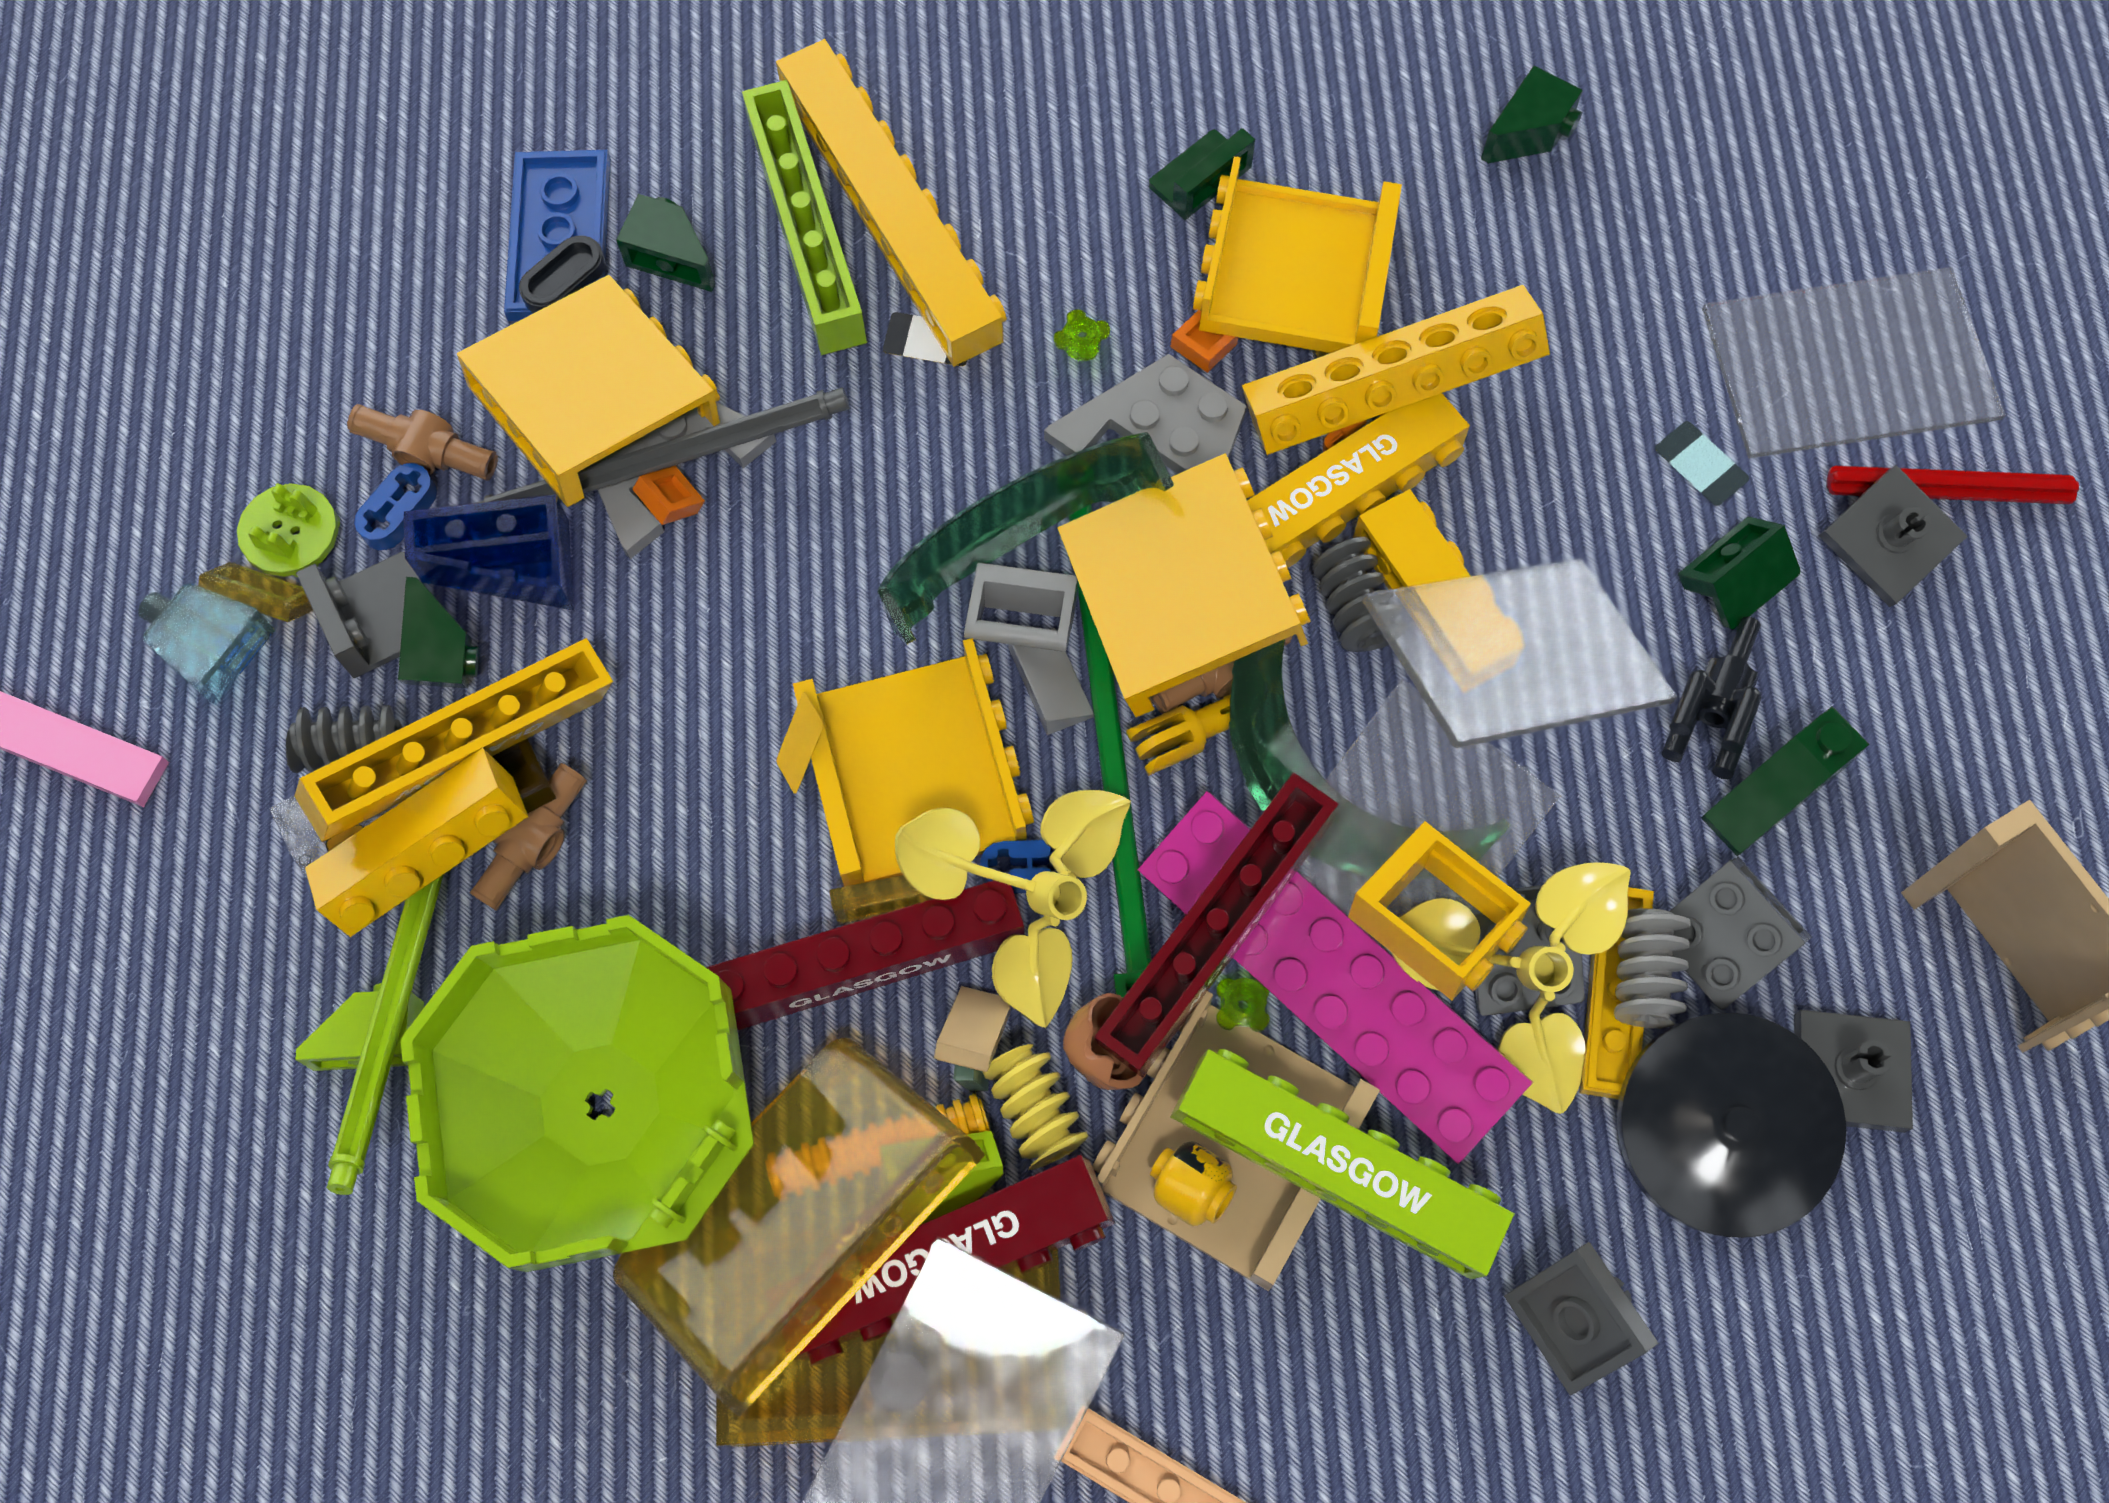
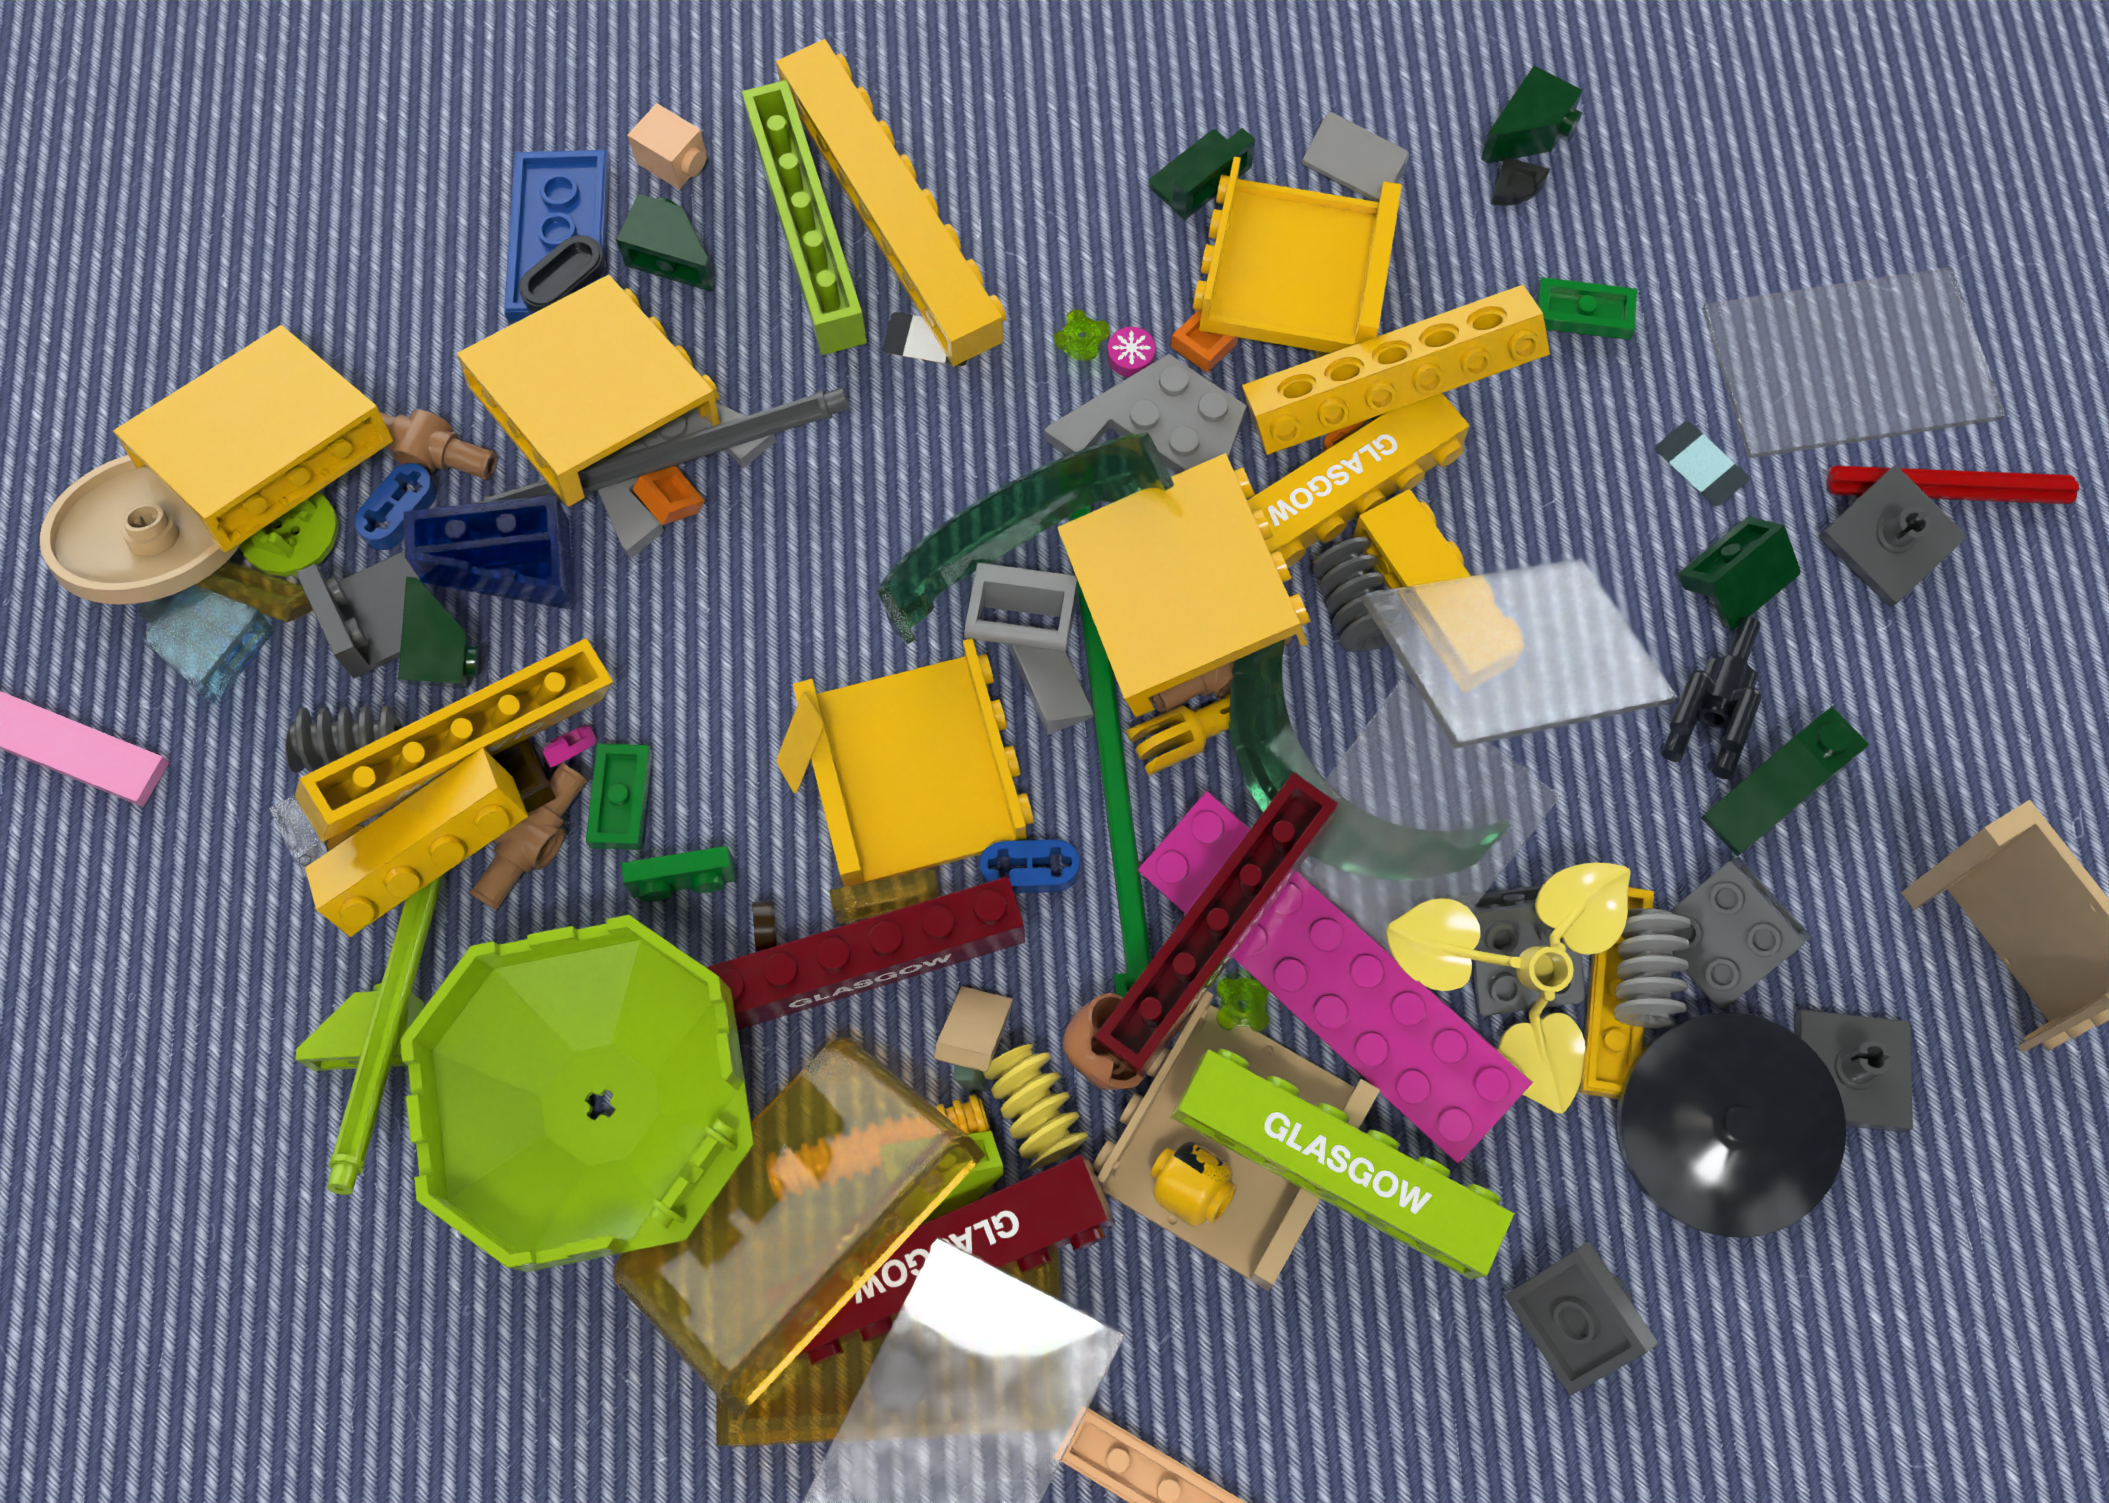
(126, 537): none -> tan dish
(255, 435): none -> yellow panel
(568, 745): none -> dark pink tile
(619, 796): none -> green plate
(668, 146): none -> light nougat brick
(696, 870): none -> green plate
(764, 925): none -> dark brown tile
(1084, 832): light yellow plant -> none
(1130, 351): none -> dark pink tile
(1355, 156): none -> light grey slope
(1463, 875): yellow window -> none
(1518, 182): none -> pearl dark grey tile
(1587, 308): none -> green plate

